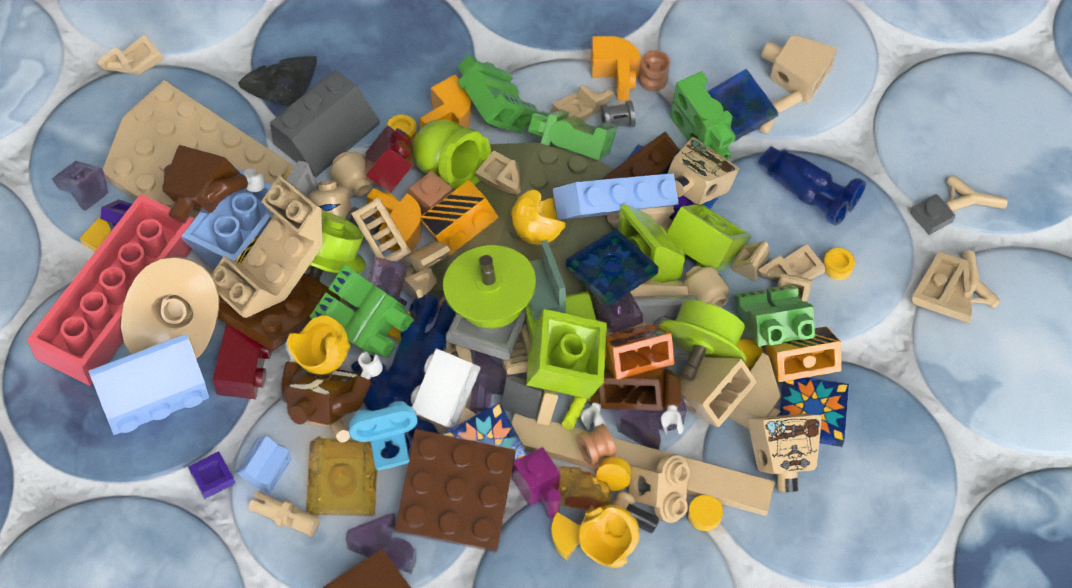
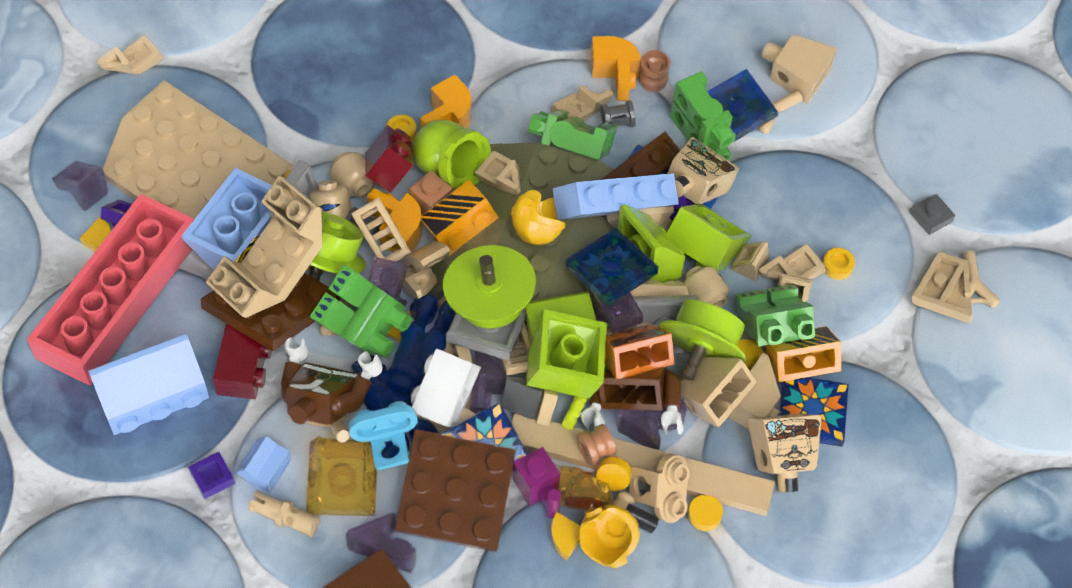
(169, 301): tan hat -> none
(202, 181): reddish brown torso -> none
(281, 82): clear smoke brick -> none
(320, 345): yellow cap -> none
(324, 123): dark grey slope -> none
(495, 95): bright green hips -> none
(550, 288): sand green panel -> none
(809, 180): clear blue piece -> none
(971, 197): tan piece -> none

